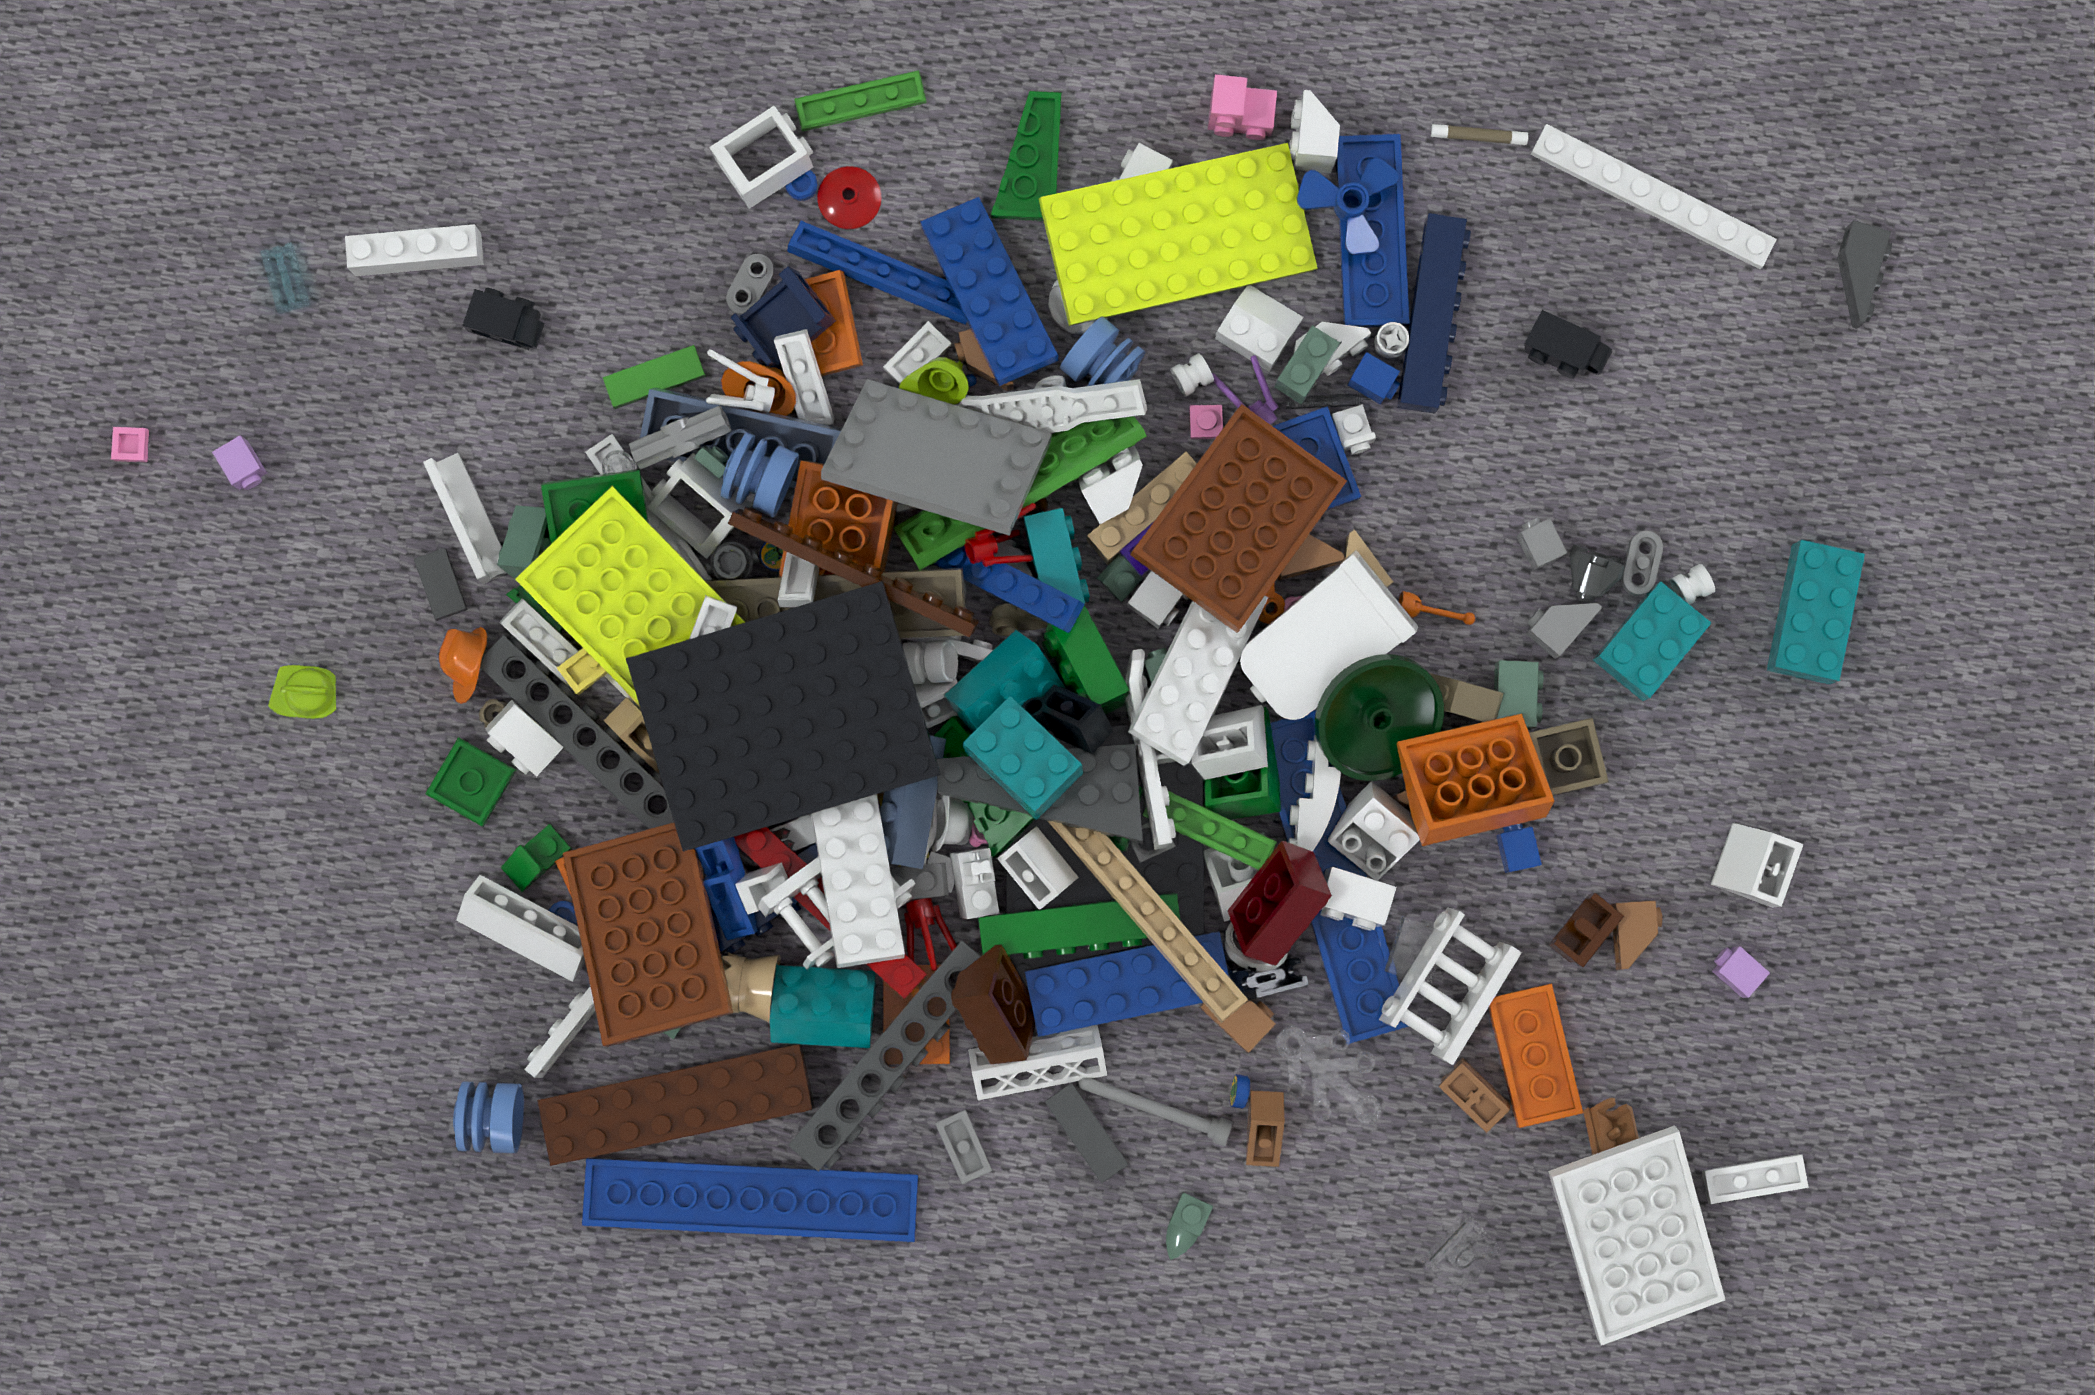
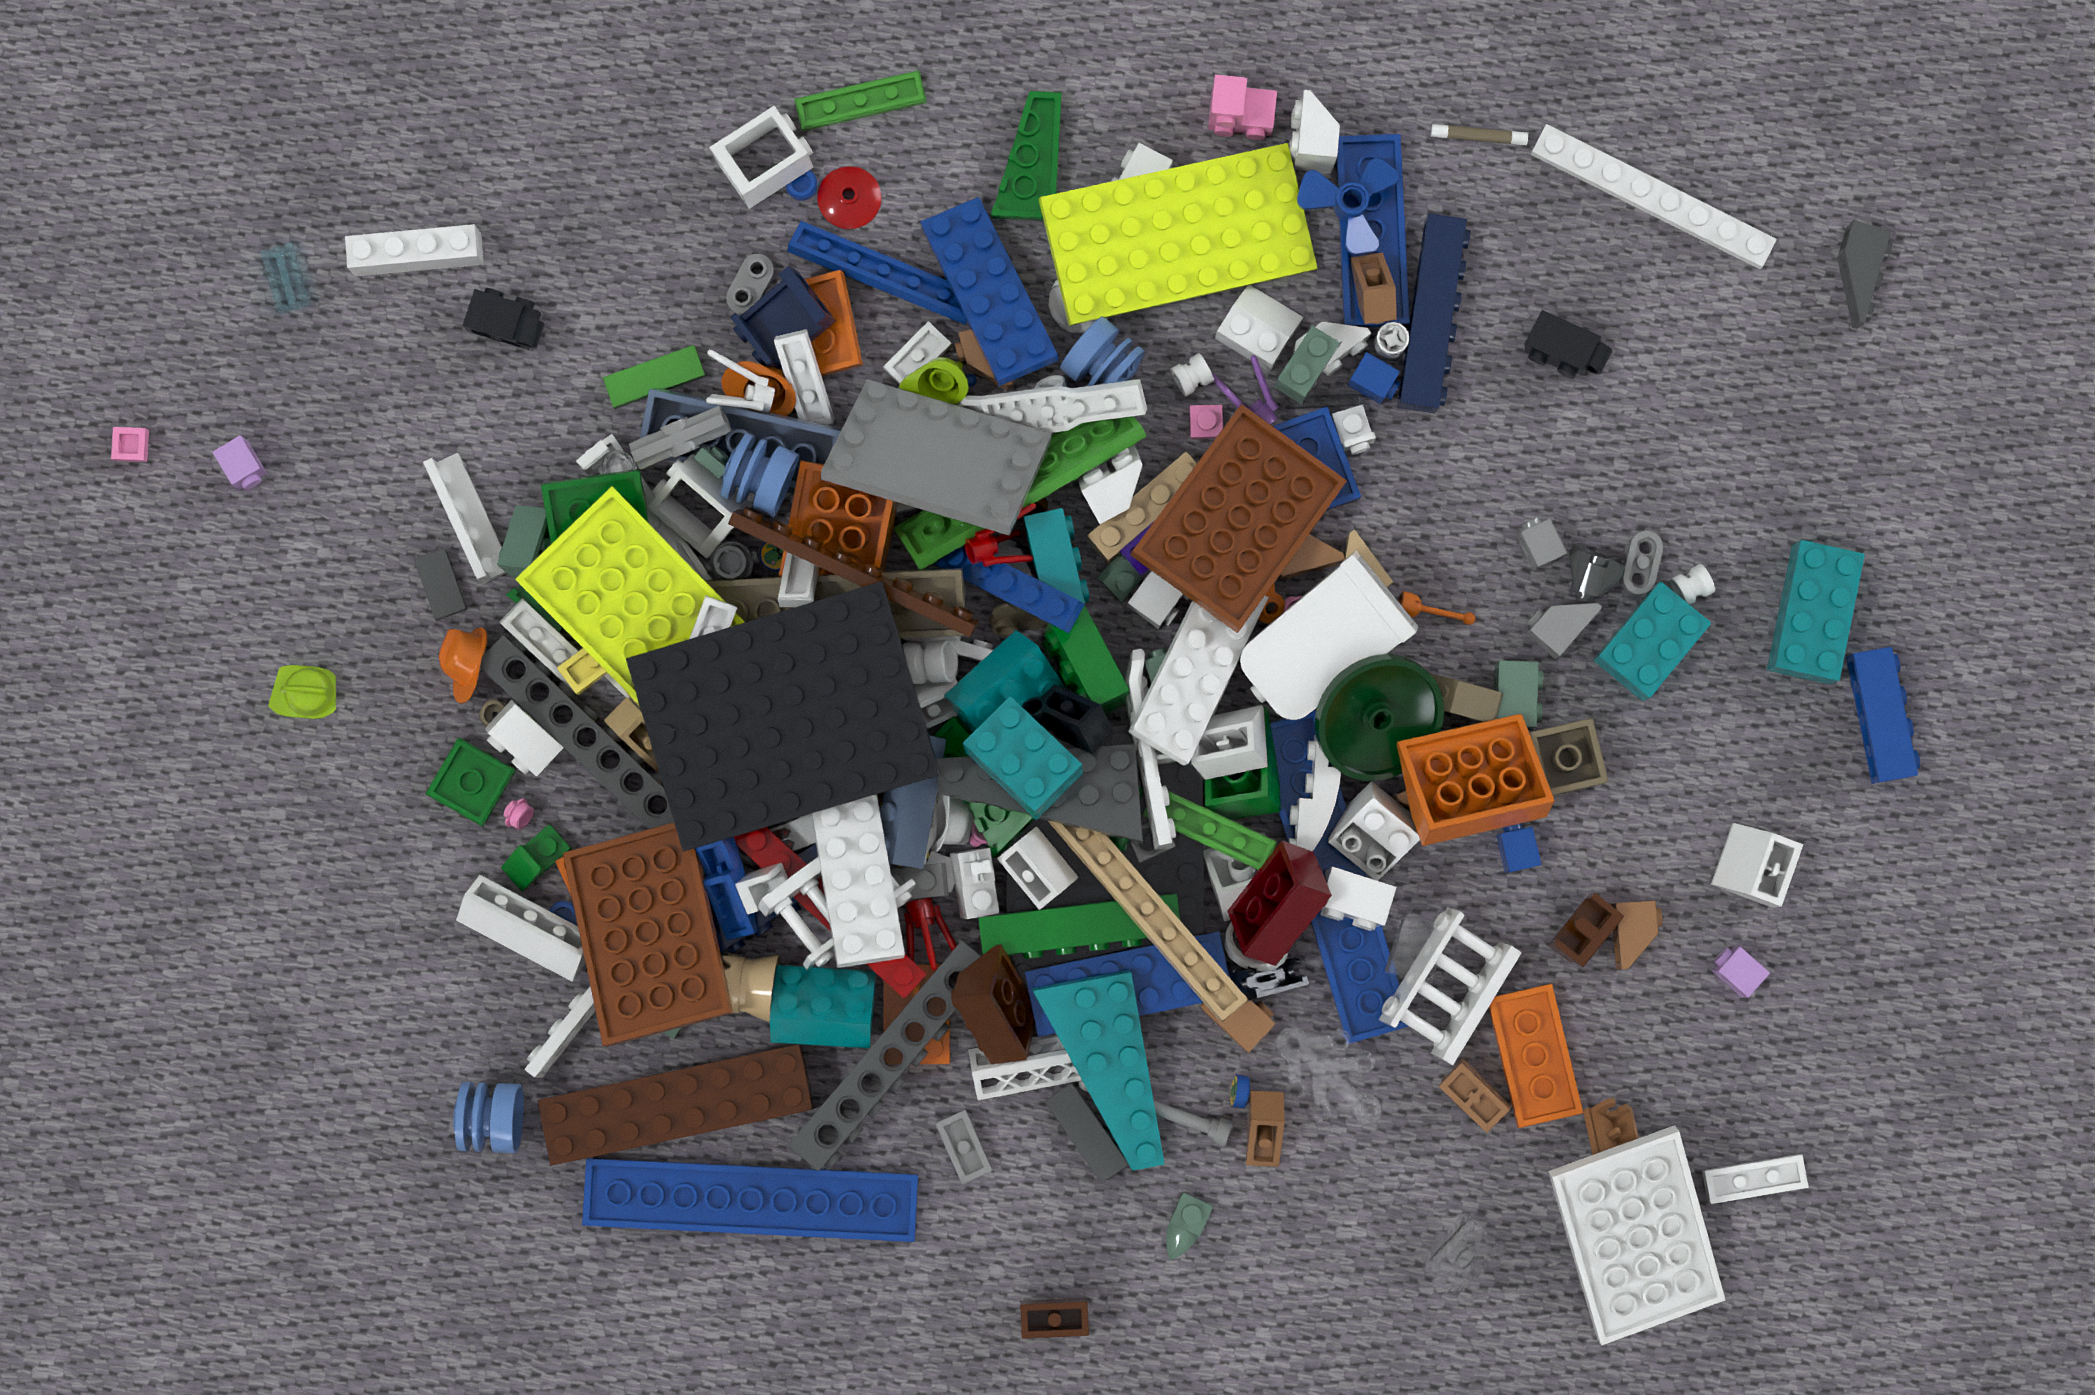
(518, 814): none -> bright pink plate
(593, 457): none -> white tile
(1054, 1318): none -> reddish brown brick
(1105, 1043): none -> teal wing
(1374, 288): none -> medium nougat slope
(1882, 715): none -> blue brick

